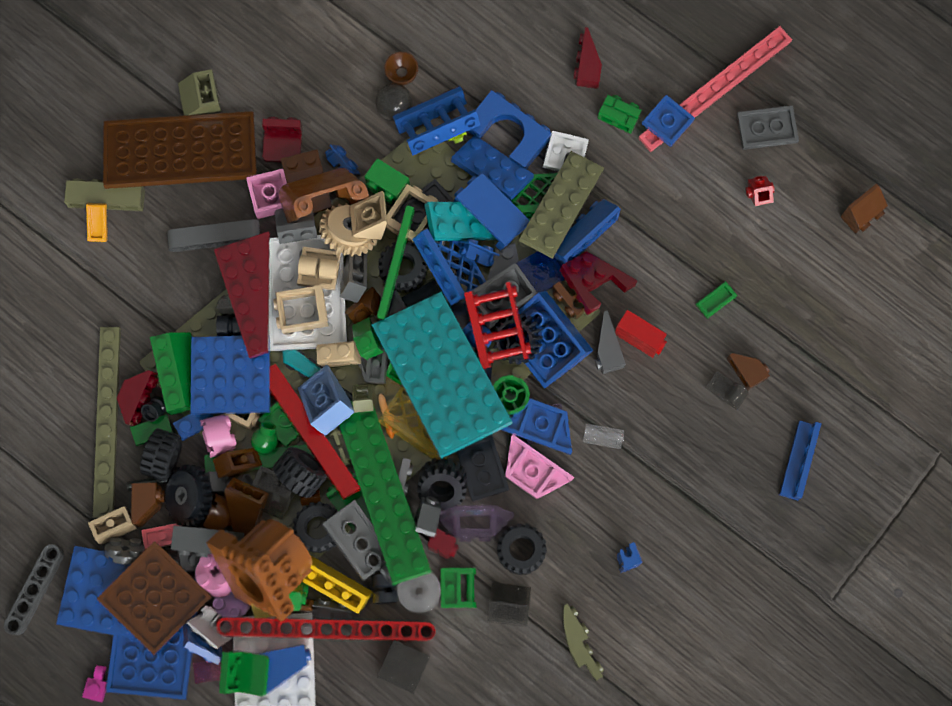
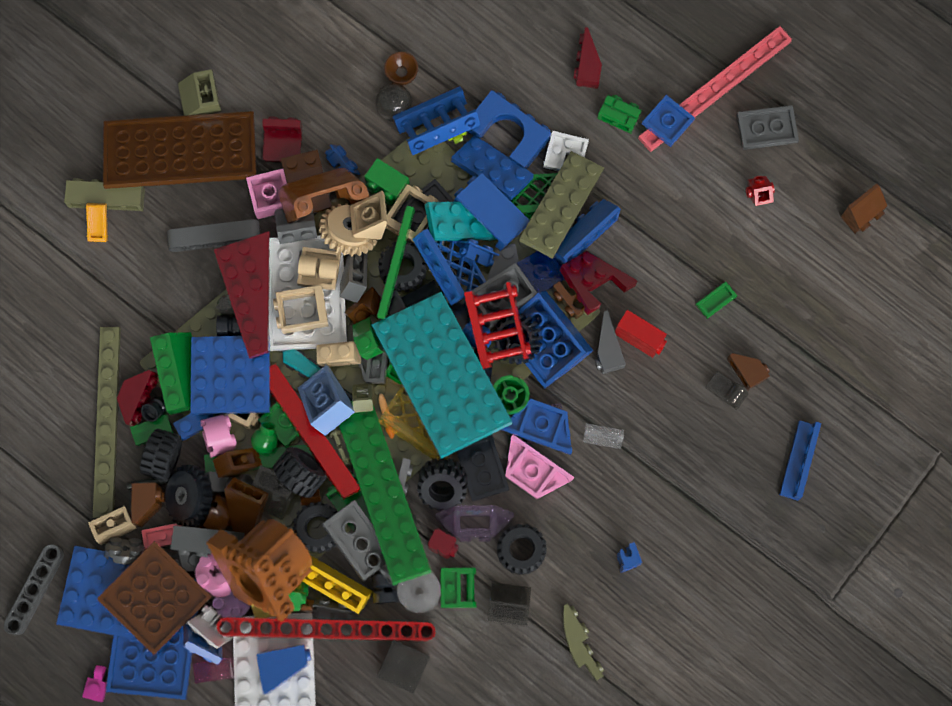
(244, 673): green bracket -> none
(427, 516): dark grey slope -> none

